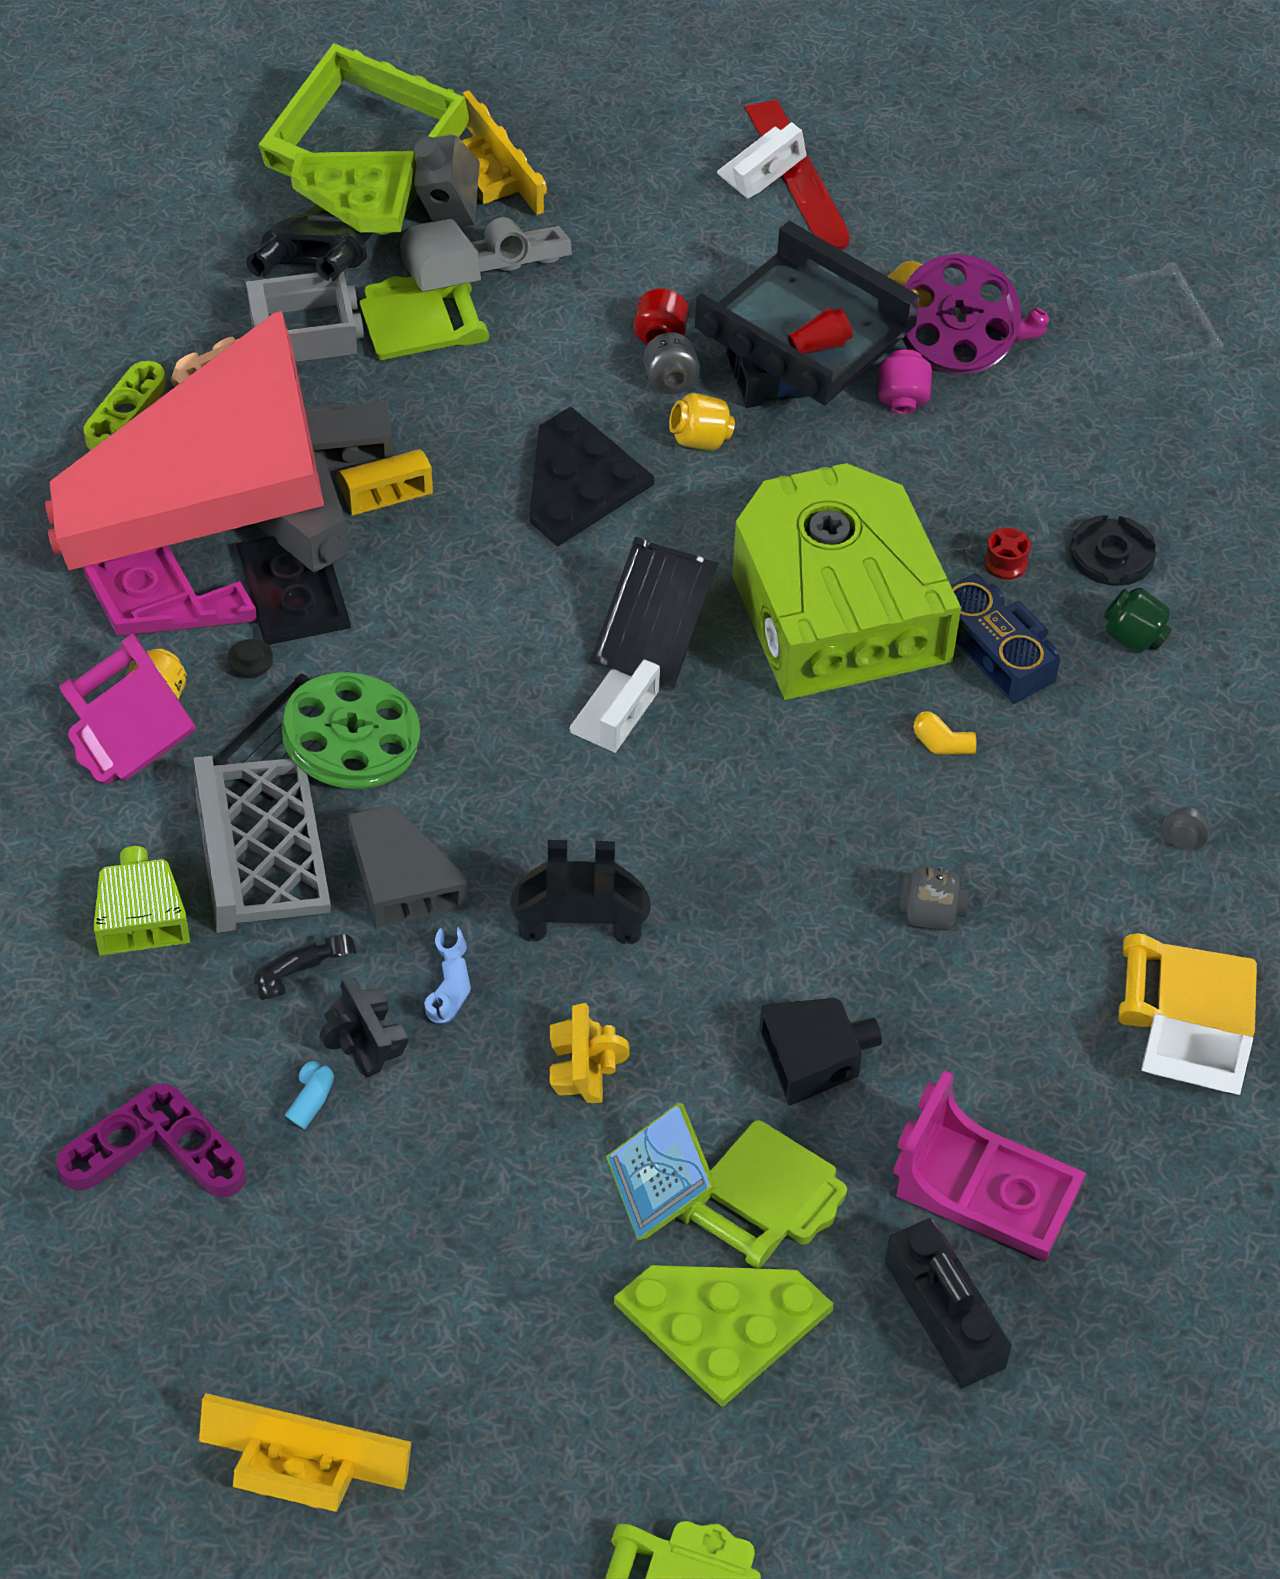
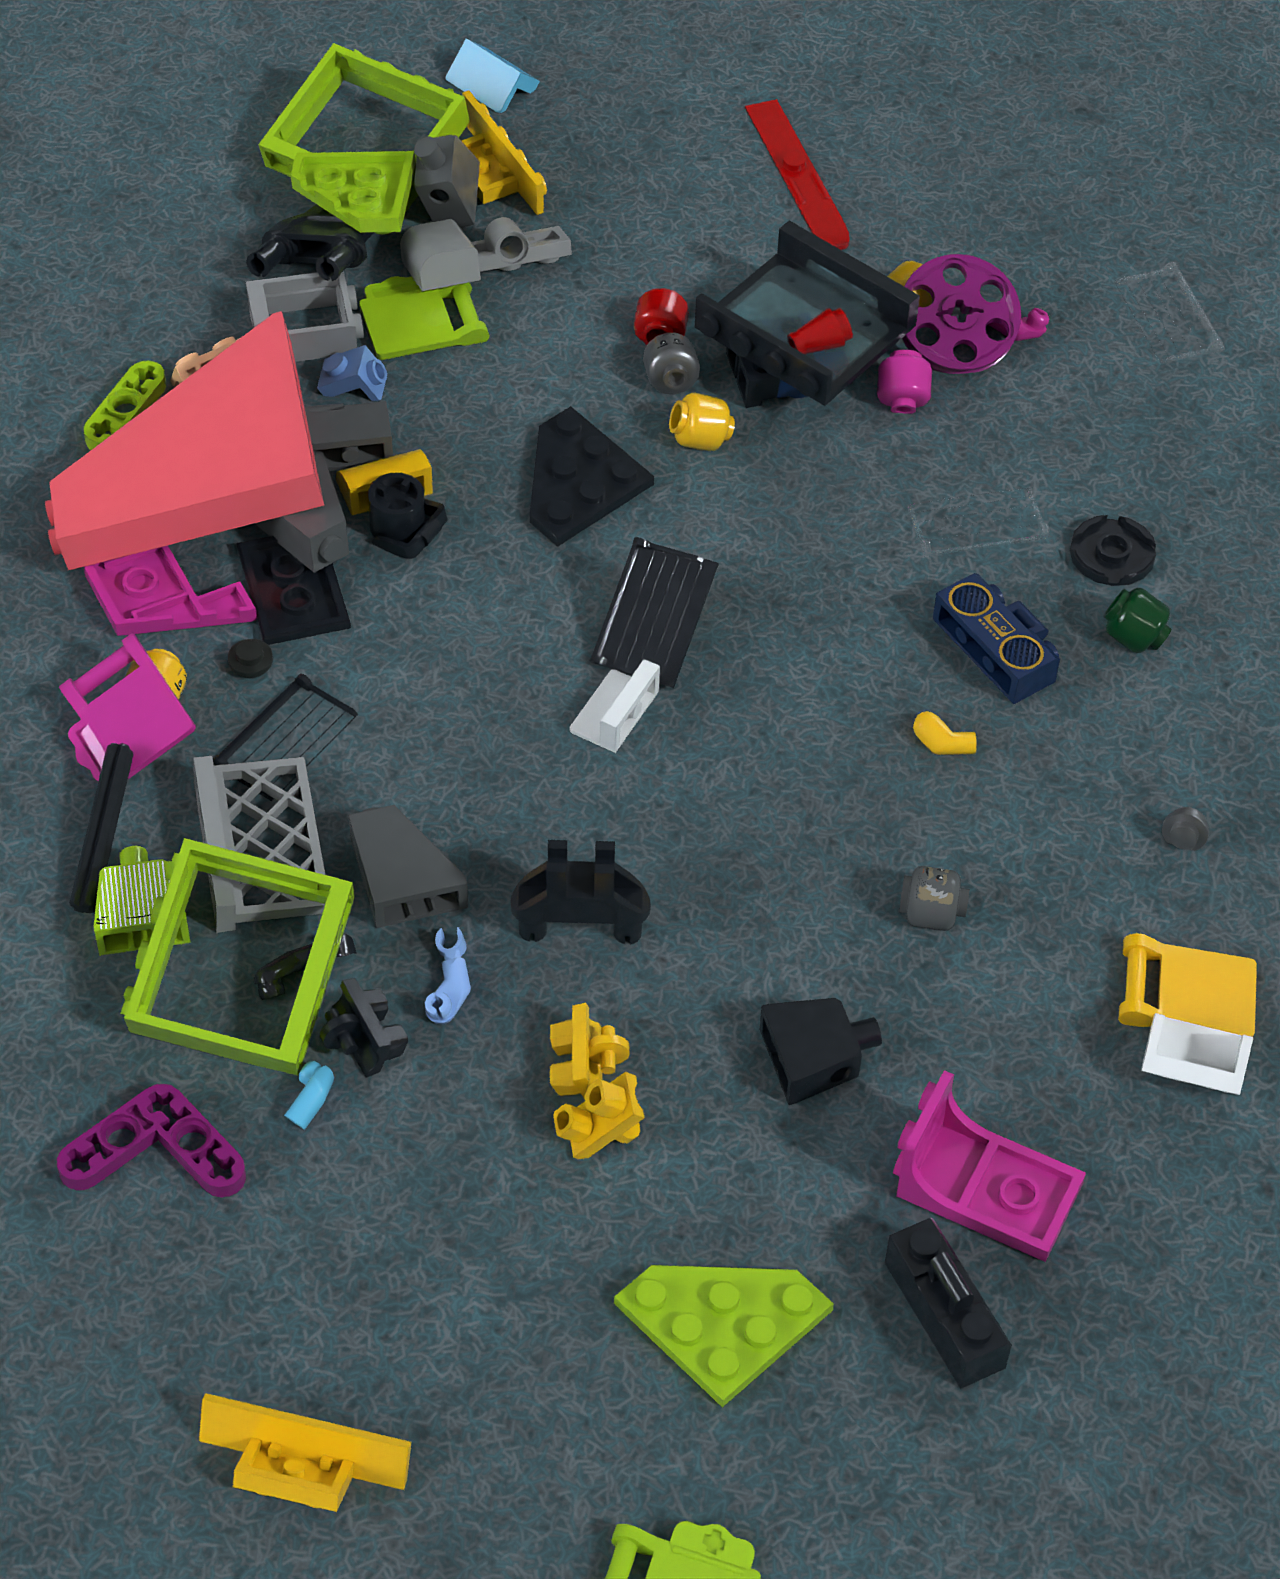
(101, 826): none -> black axle
(167, 917): none -> lime window
(339, 743): bright green wedge -> none
(352, 371): none -> medium blue bracket
(399, 513): none -> black piece
(488, 76): none -> medium azure panel
(604, 1116): none -> yellow hips
(660, 1172): piece -> none
(765, 160): white panel -> none
(774, 1188): lime piece -> none
(841, 581): lime piece -> none
(1007, 553): red wheel -> none

